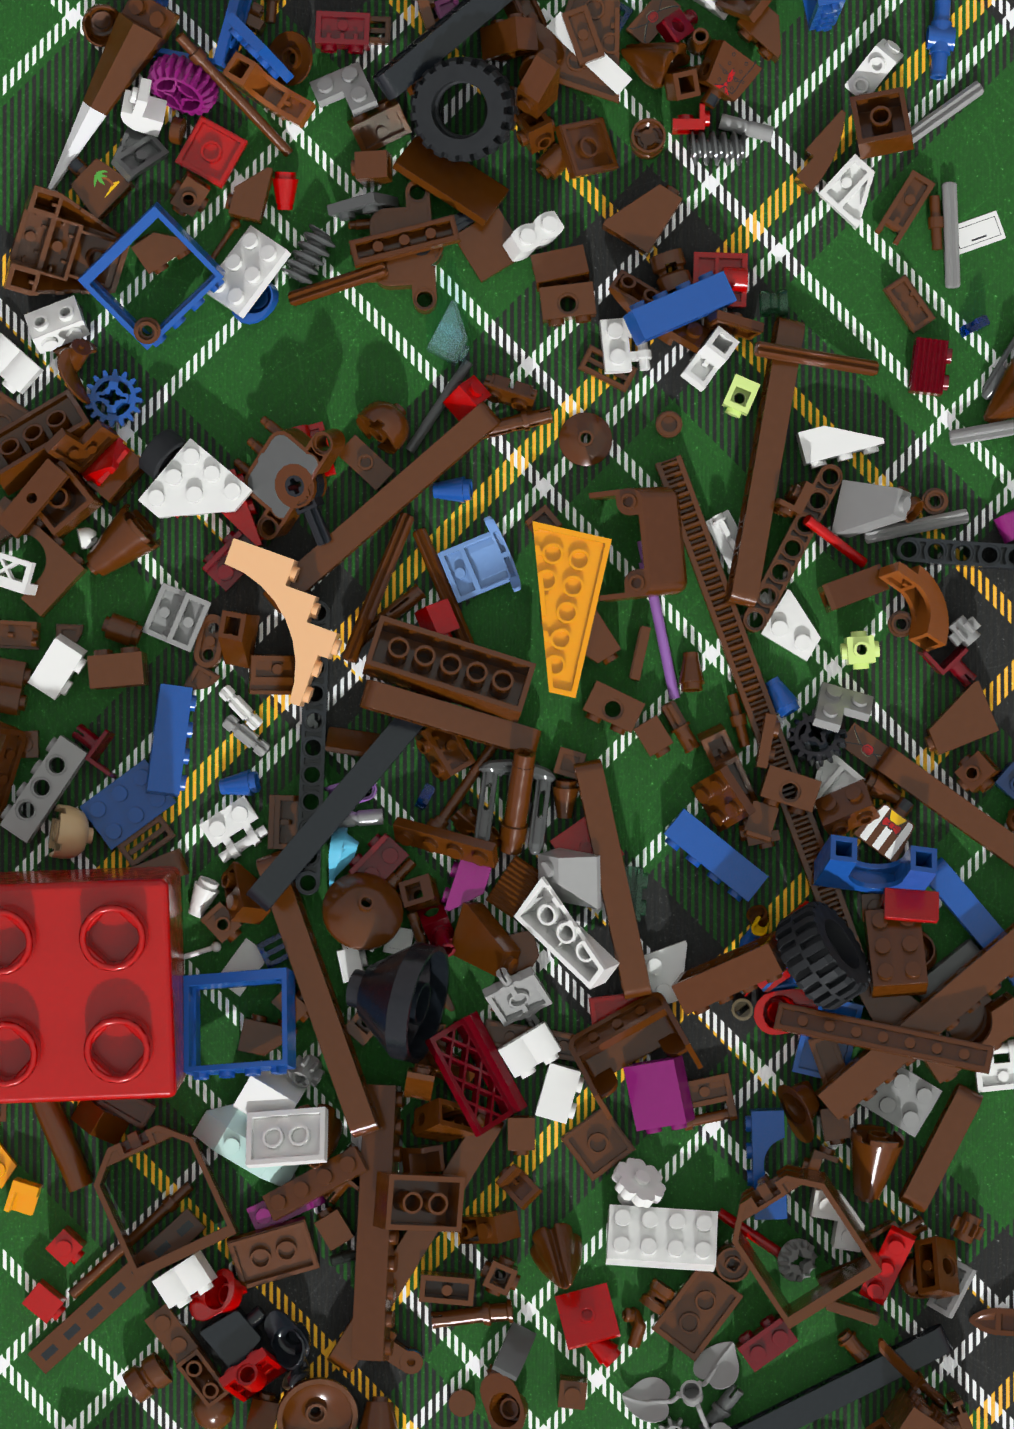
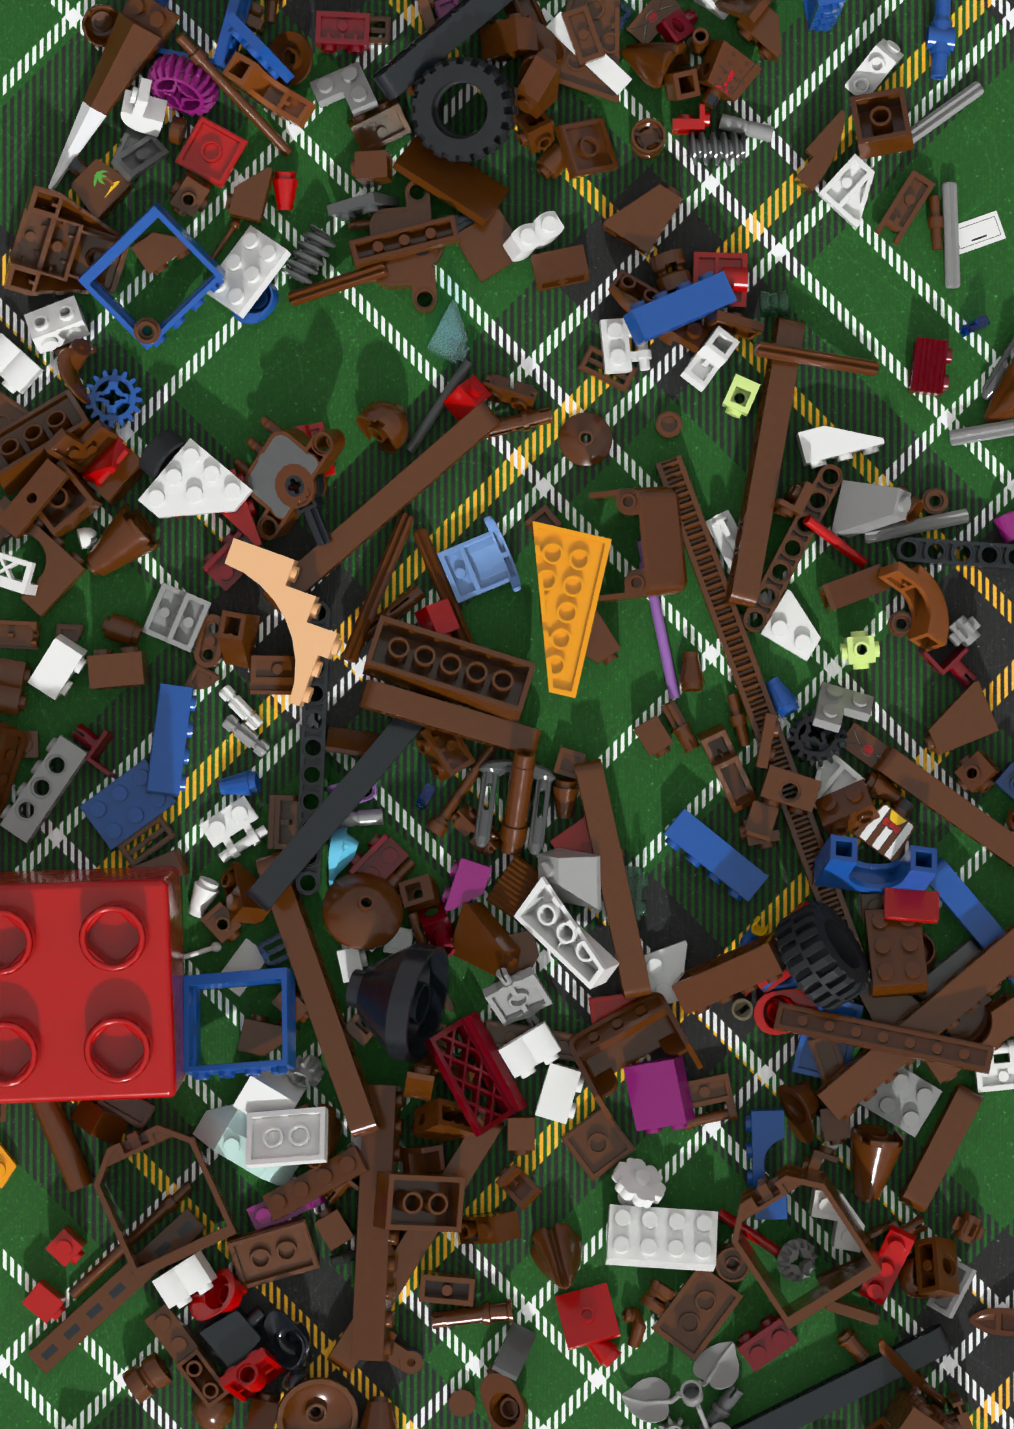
(23, 1196): light orange panel -> none
(69, 832): tan cylinder -> none
(366, 463): reddish brown plate -> none
(445, 842): reddish brown plate -> none
(454, 489): blue cone -> none
(500, 1285): reddish brown brick -> none
(572, 1392): reddish brown brick -> none
(580, 293): reddish brown brick -> none
(629, 708): reddish brown brick -> none
(639, 653): reddish brown tile -> none
(723, 798): reddish brown plate -> none
(758, 910): reddish brown hinge -> none
(908, 304): reddish brown plate -> none

